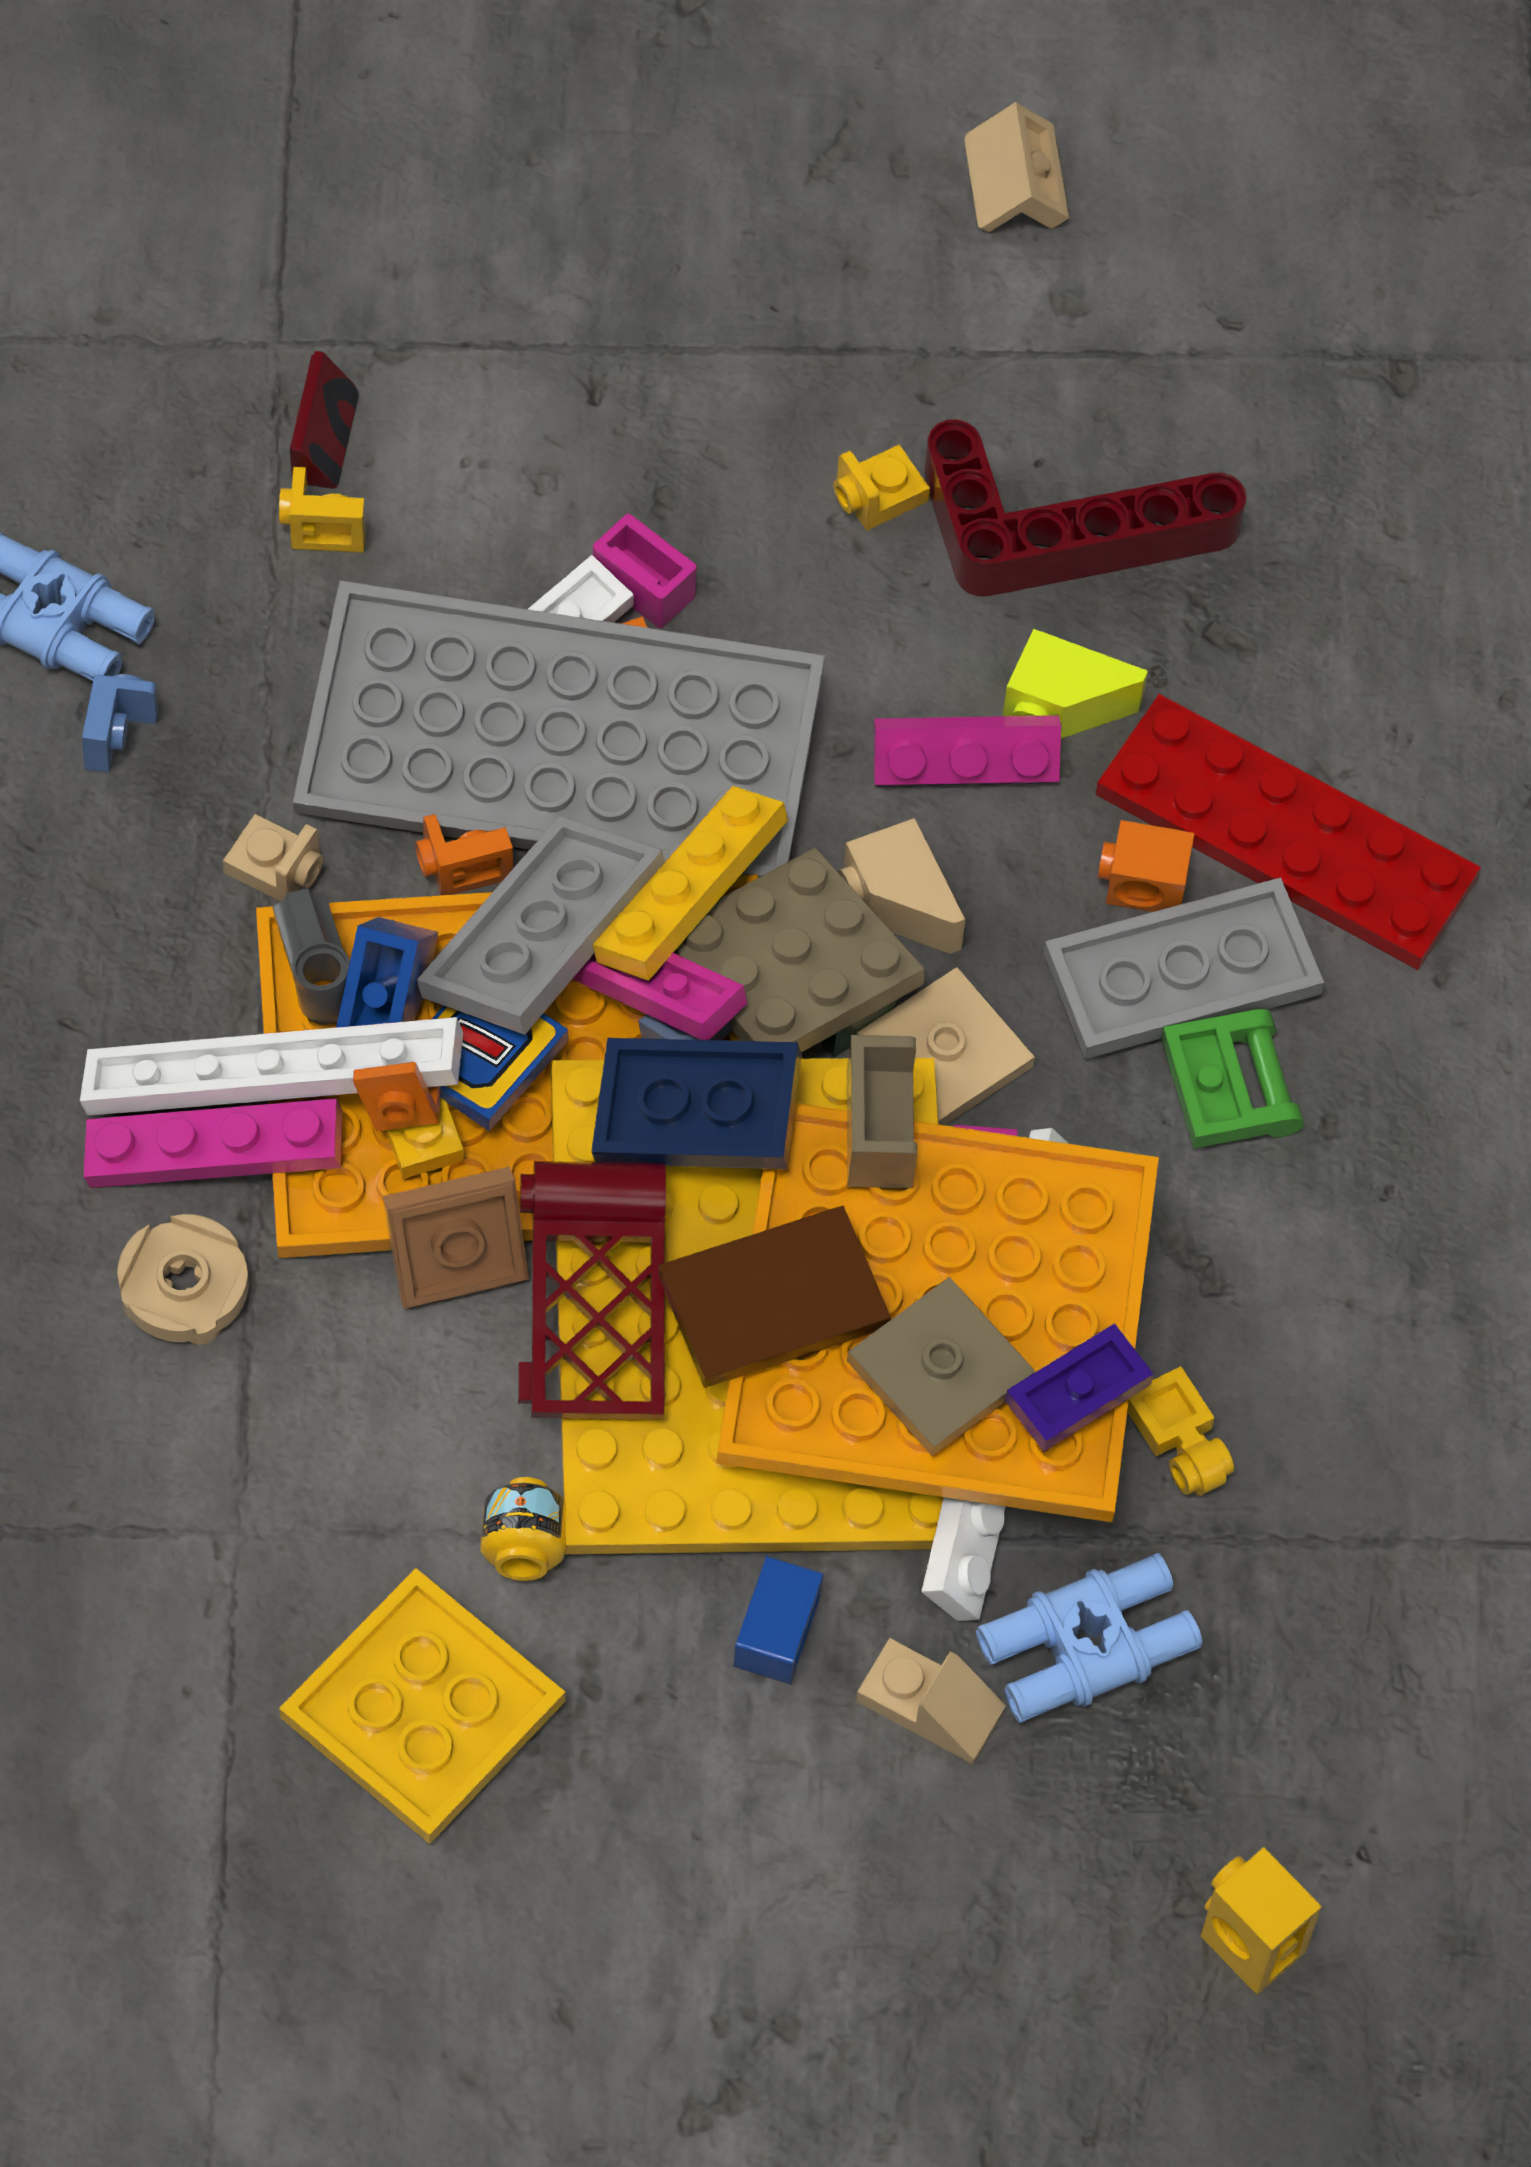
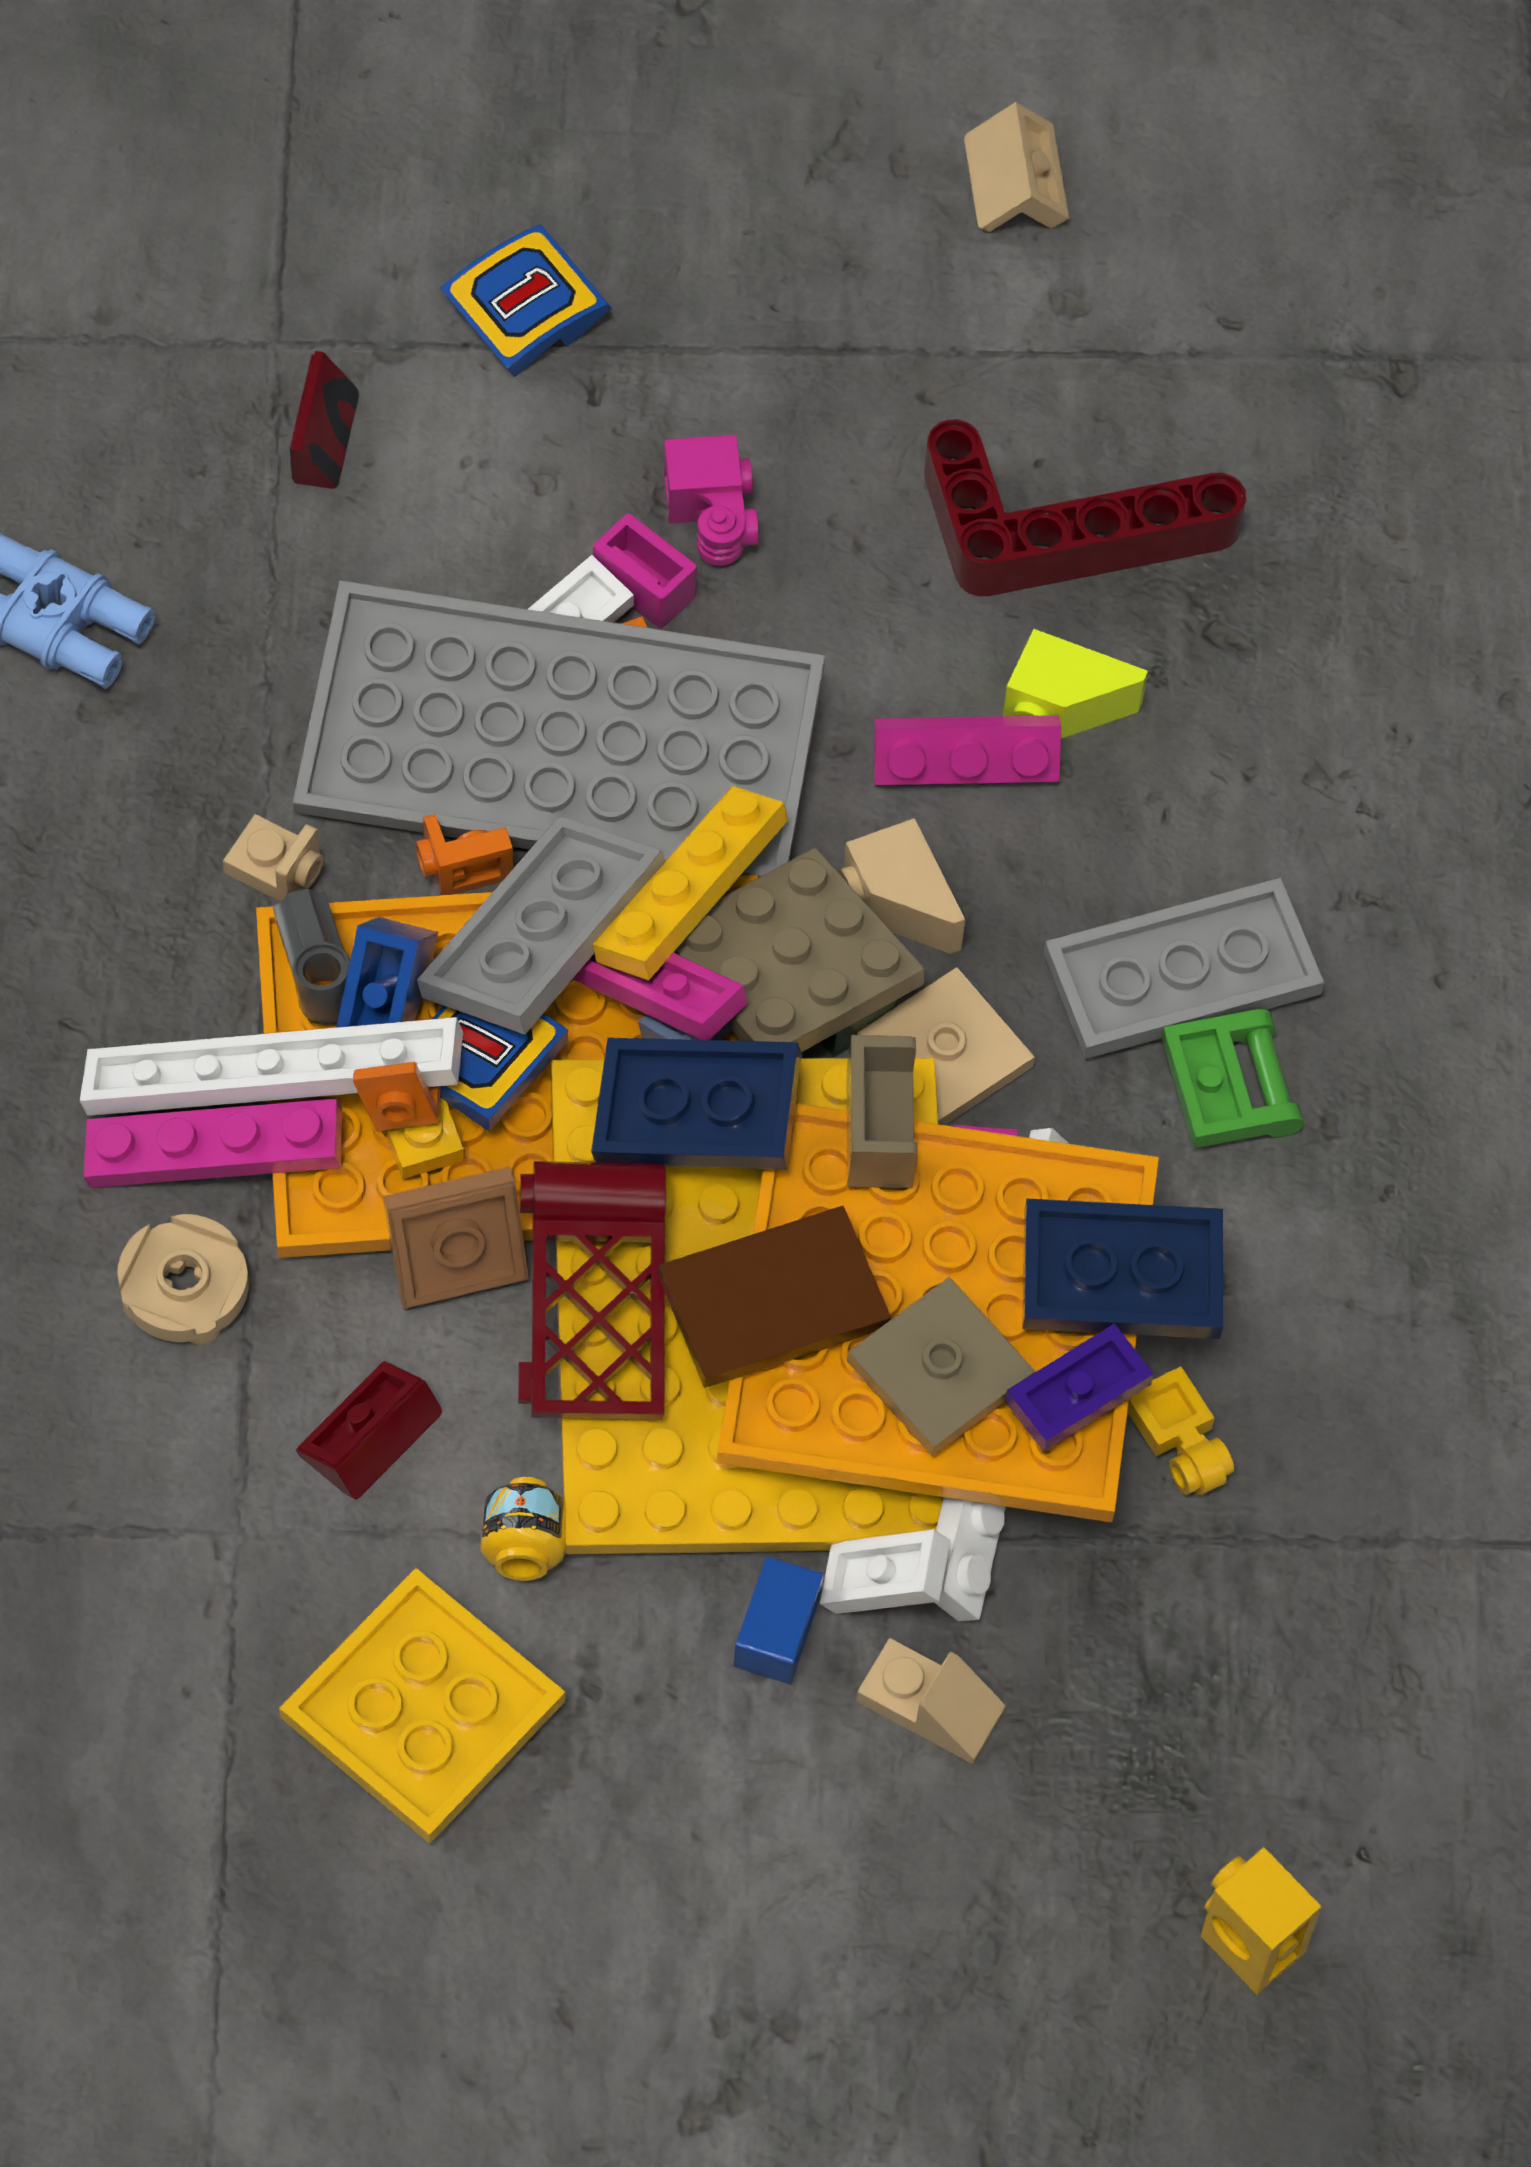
(110, 708): medium blue bracket -> none
(323, 521): yellow bracket -> none
(371, 1429): none -> dark red slope
(525, 298): none -> slope
(707, 486): none -> dark pink brick
(879, 486): yellow bracket -> none
(885, 1572): none -> white plate
(1080, 1667): light blue pin -> none
(1123, 1265): none -> dark blue plate
(1146, 866): orange brick -> none
(1290, 826): red plate -> none

